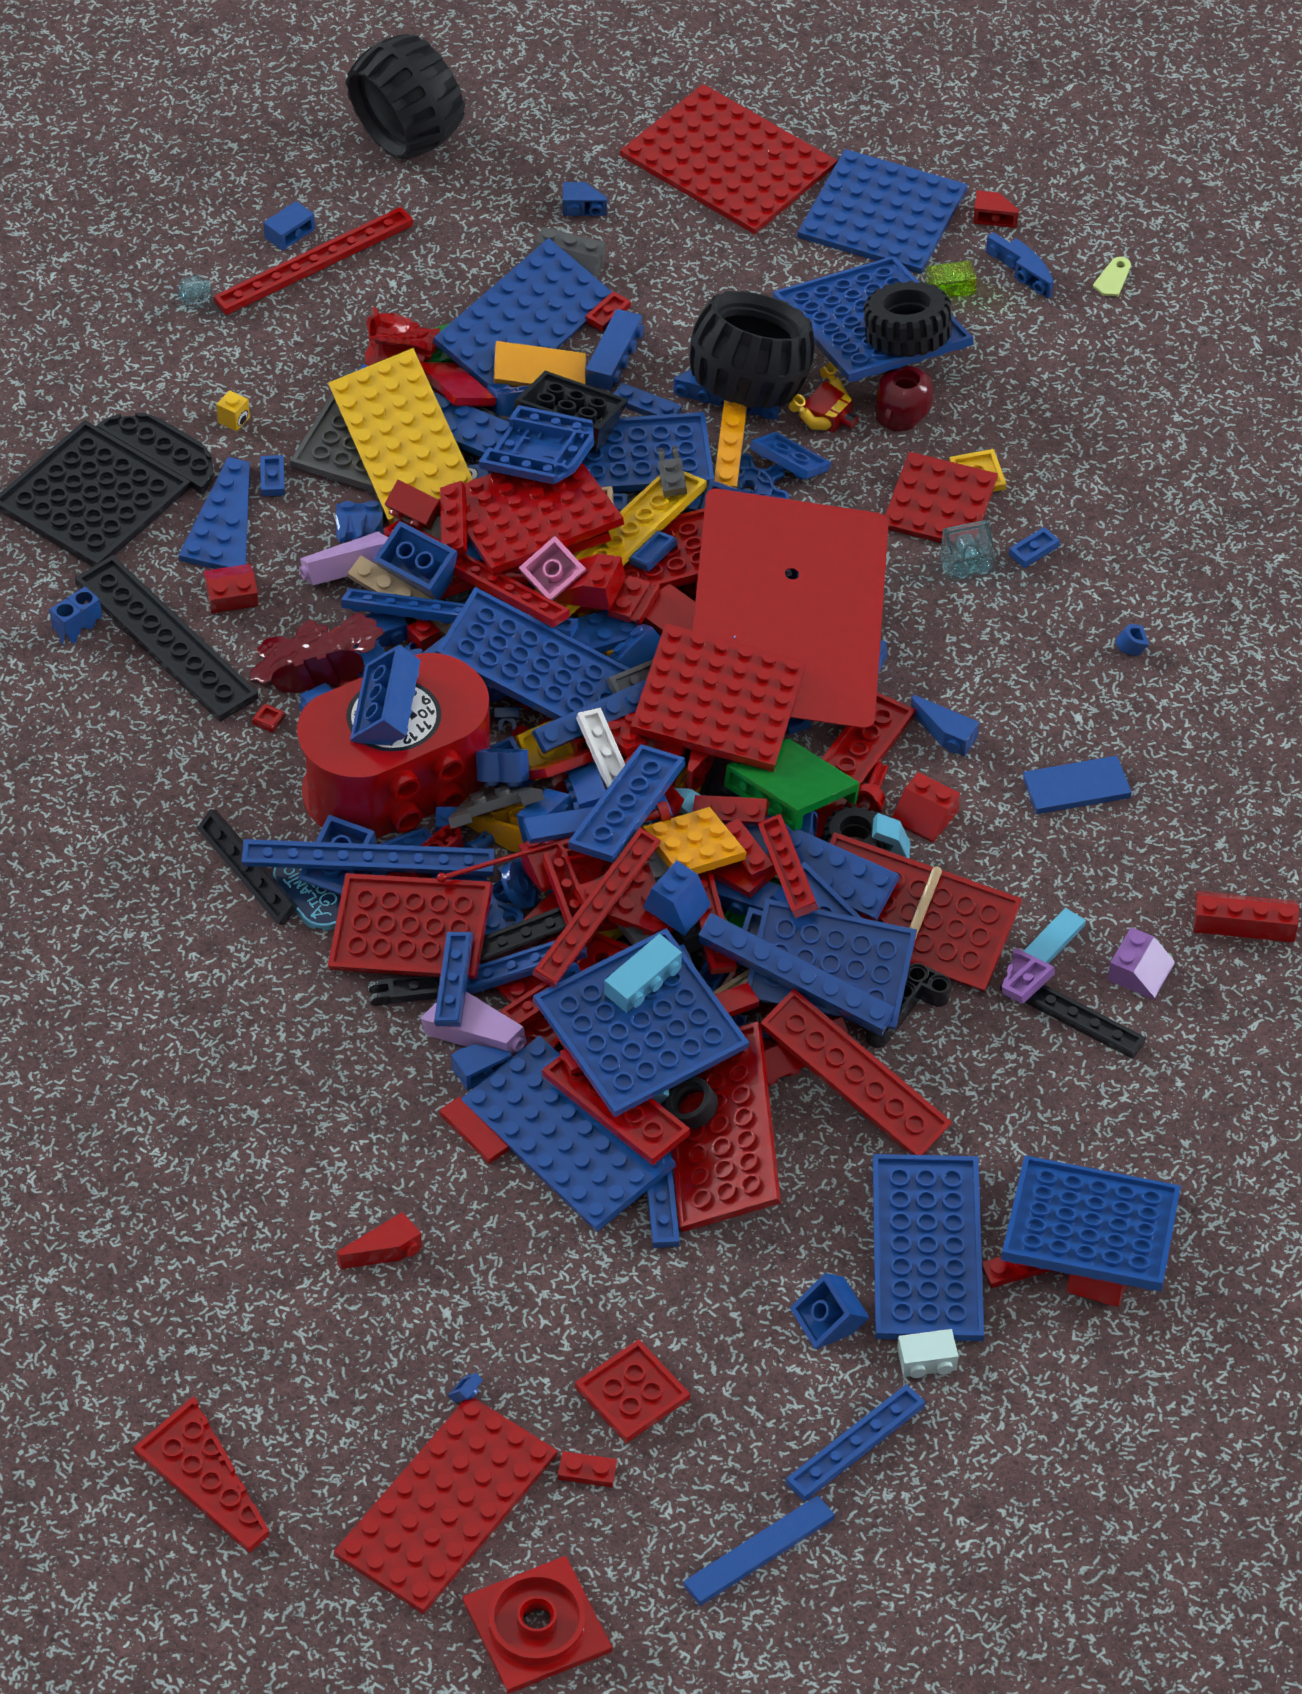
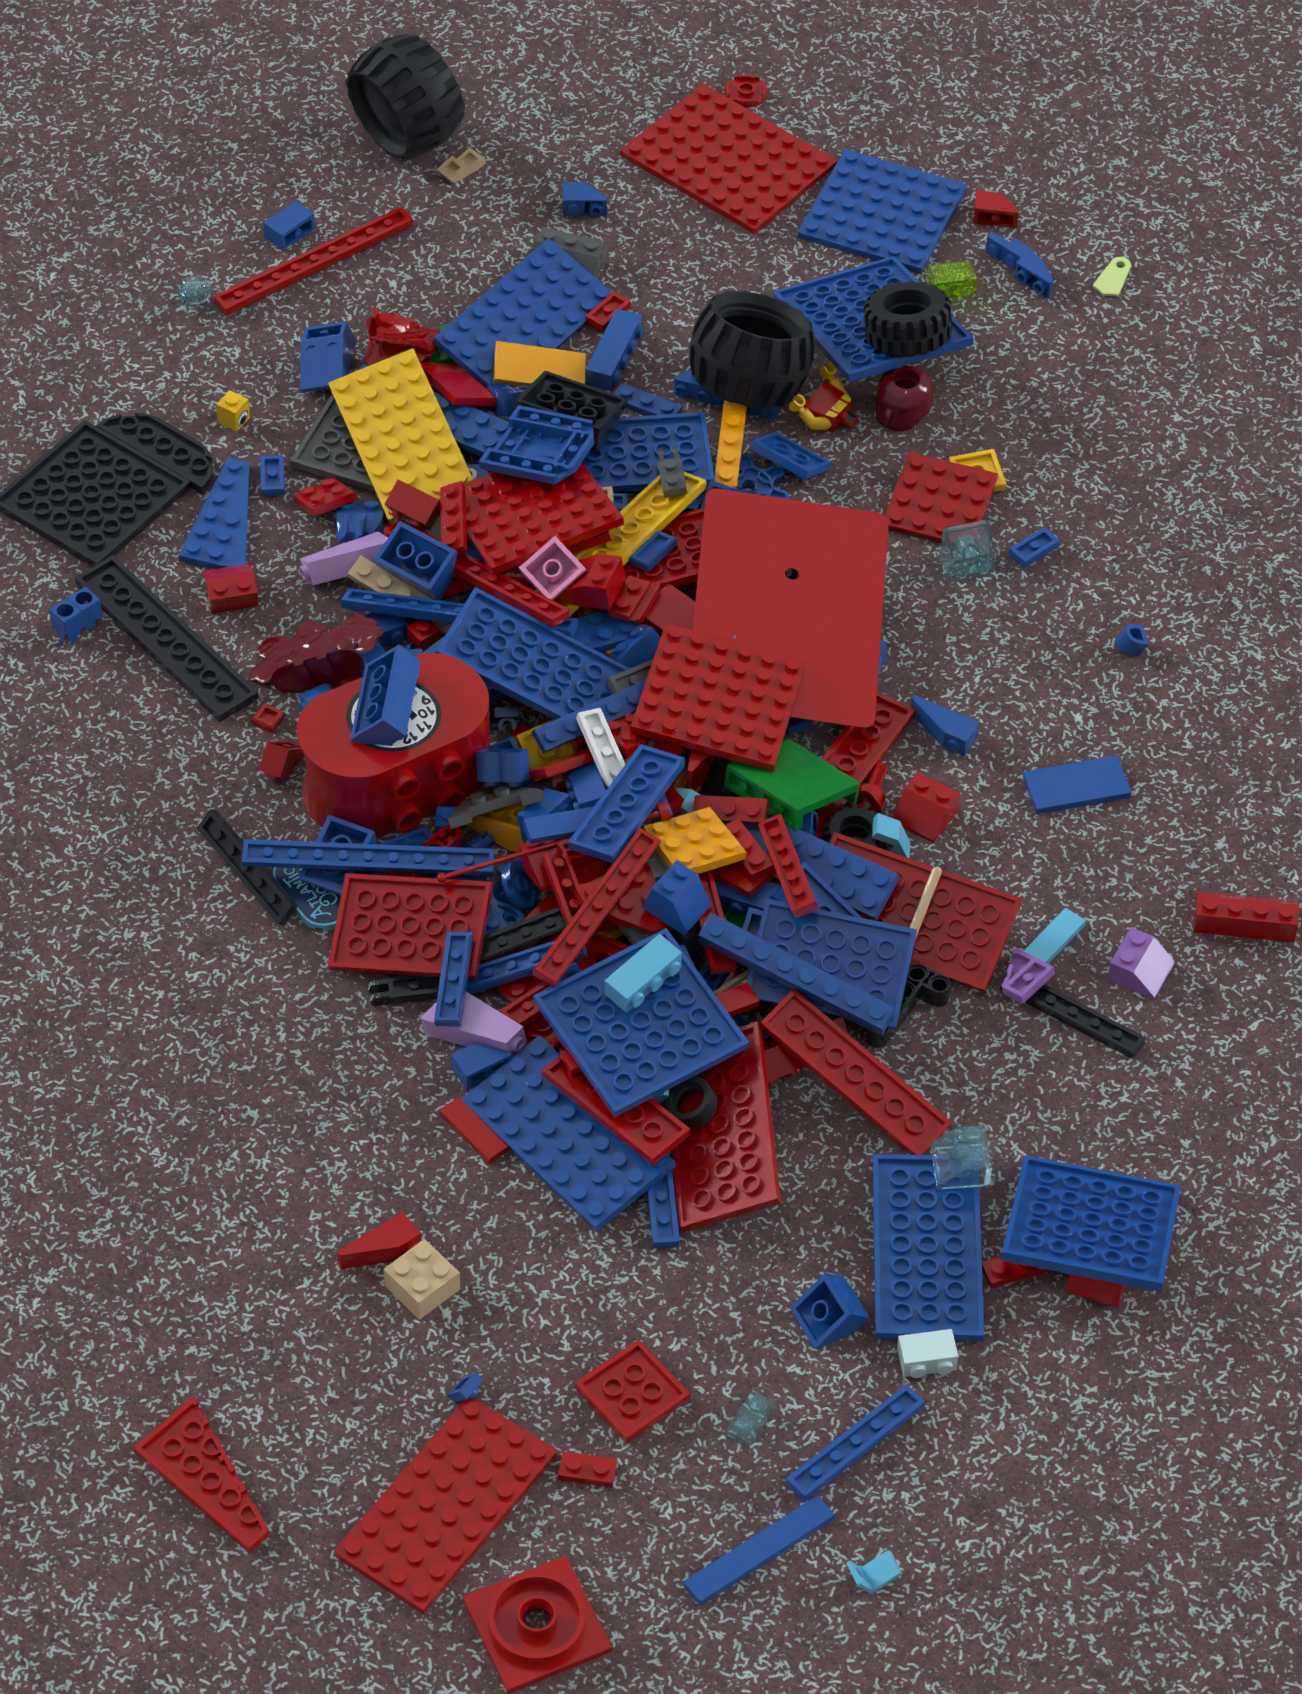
(280, 759): none -> red slope
(324, 497): none -> red plate
(325, 355): none -> blue slope
(422, 1279): none -> tan brick
(464, 165): none -> tan slope
(746, 96): none -> red tile
(750, 1418): none -> clear light blue plate
(876, 1572): none -> medium azure bracket
(962, 1158): none -> clear light blue slope

